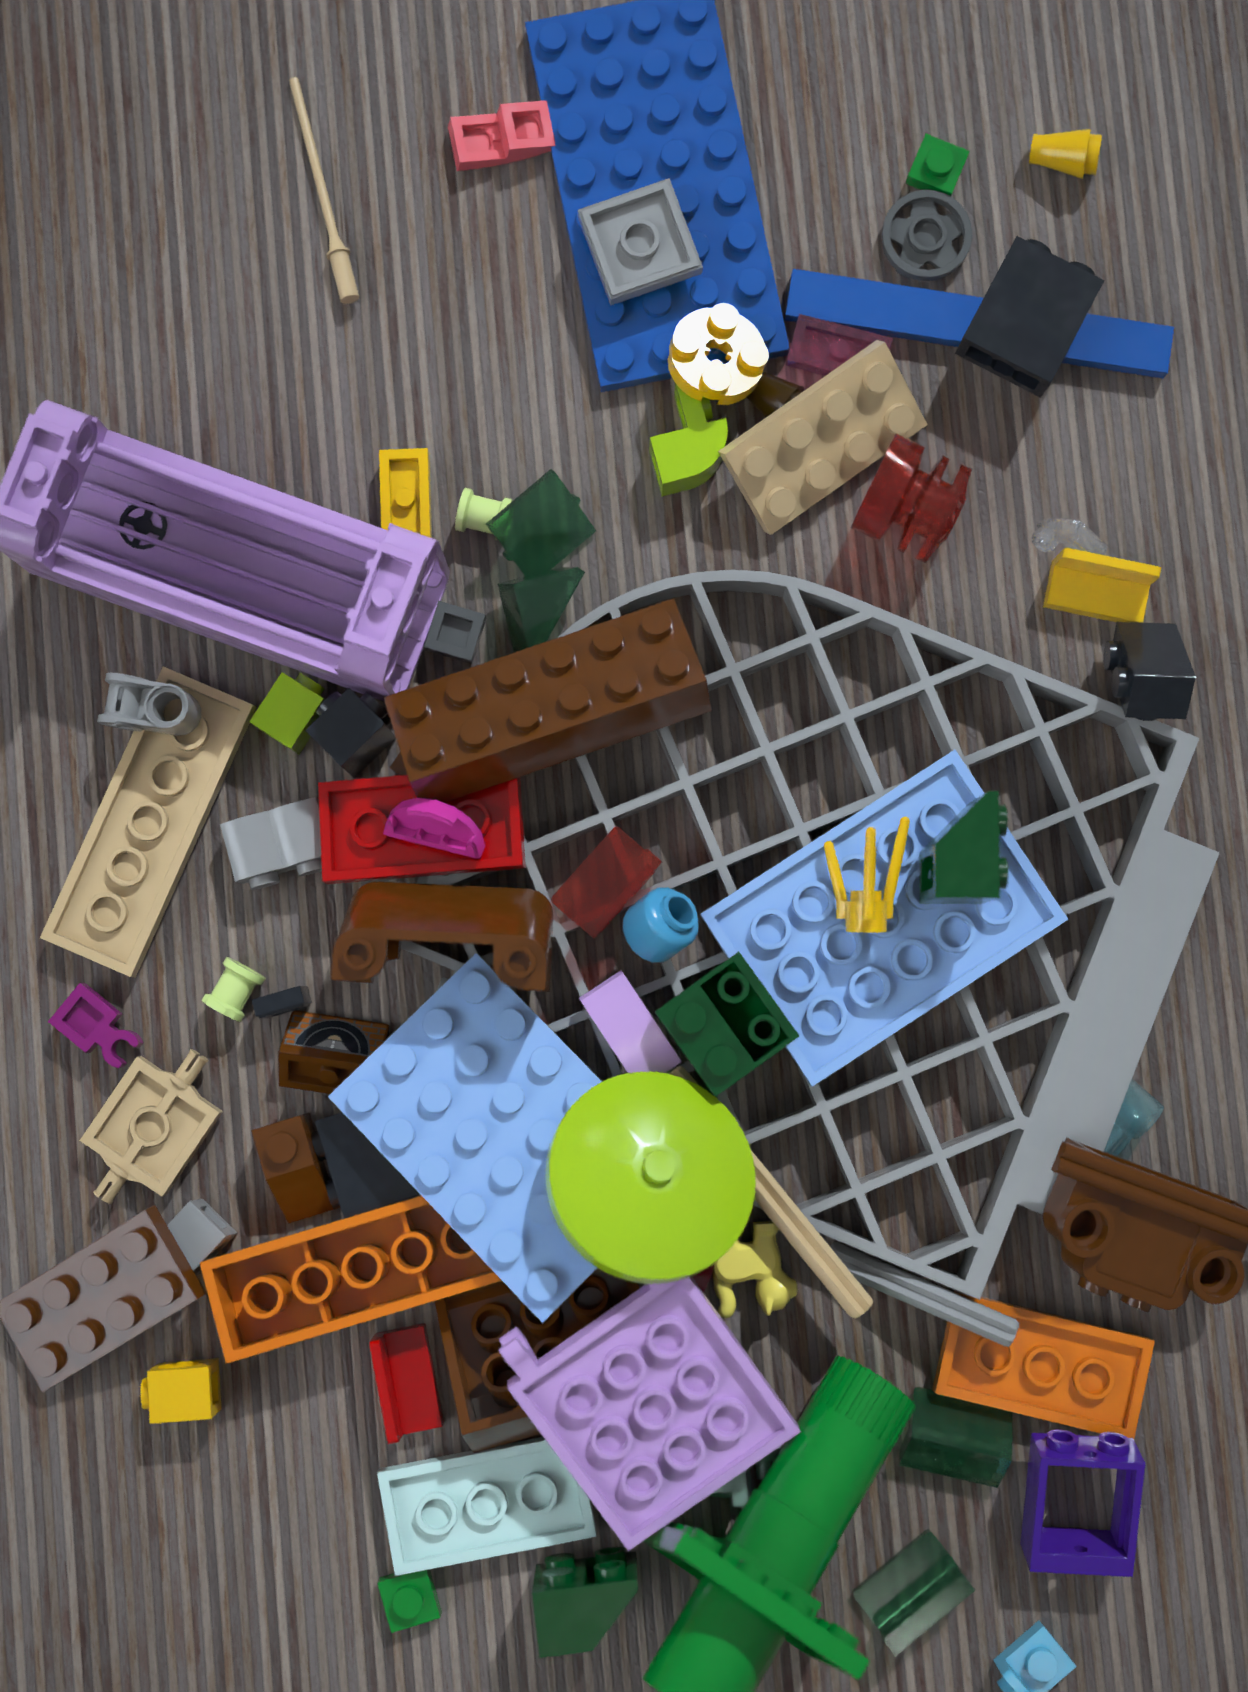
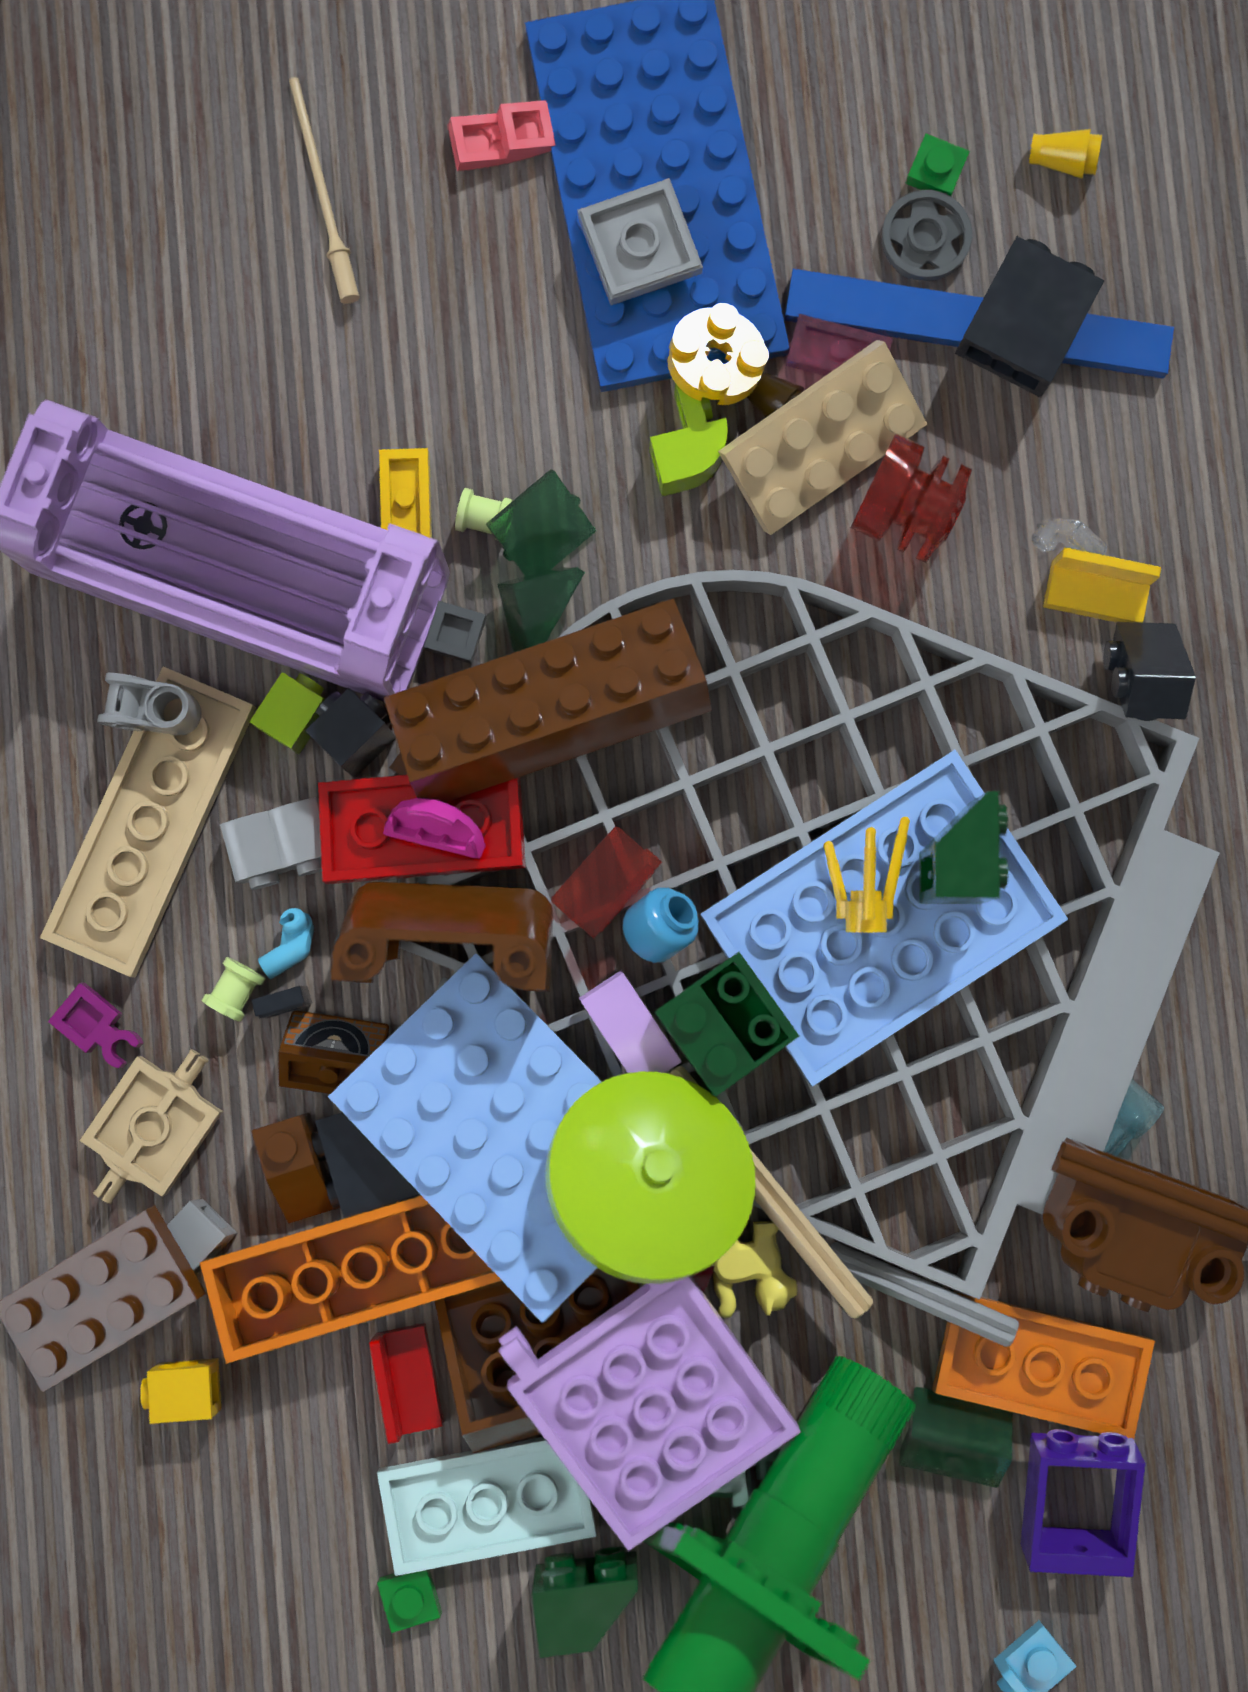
(294, 944): none -> medium azure arm
(913, 1591): clear green panel -> none

